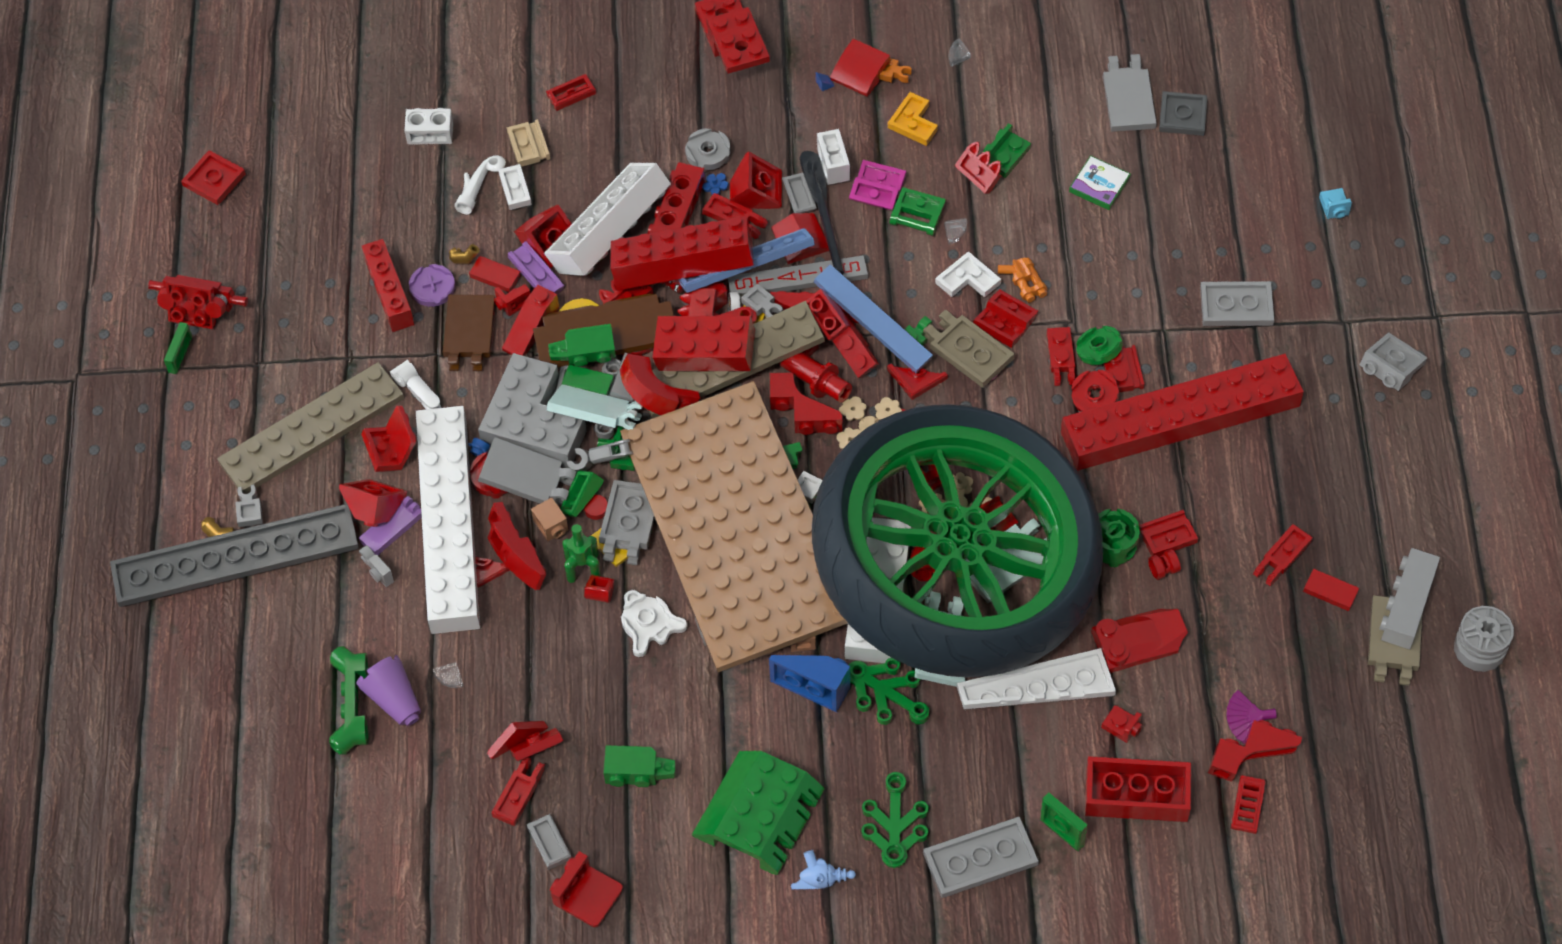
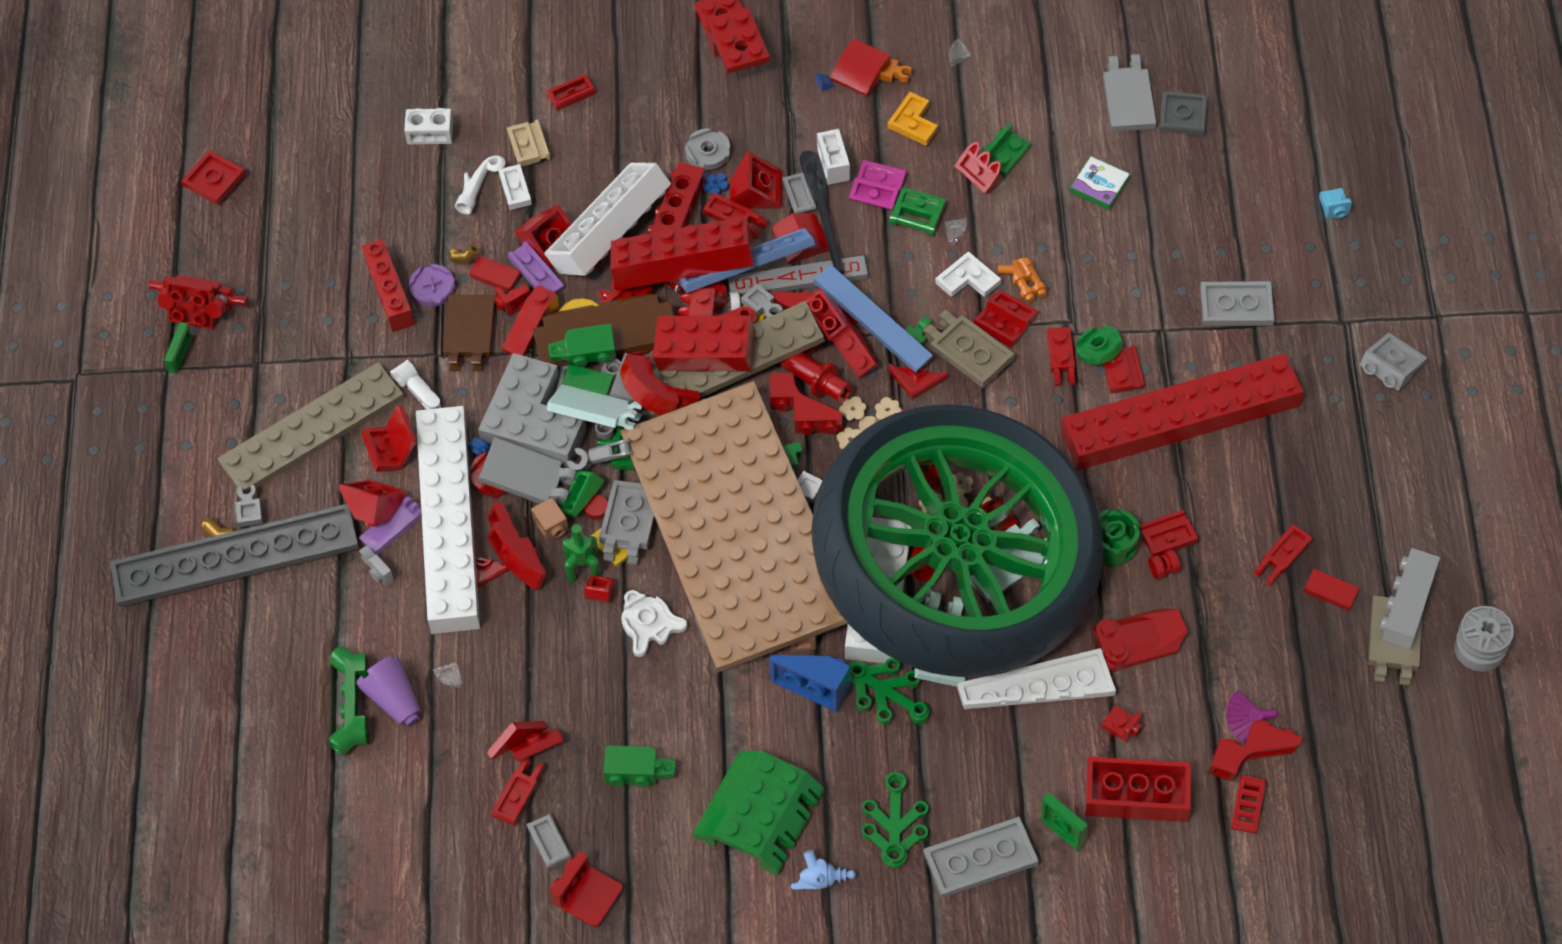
(1093, 380): red plate -> none

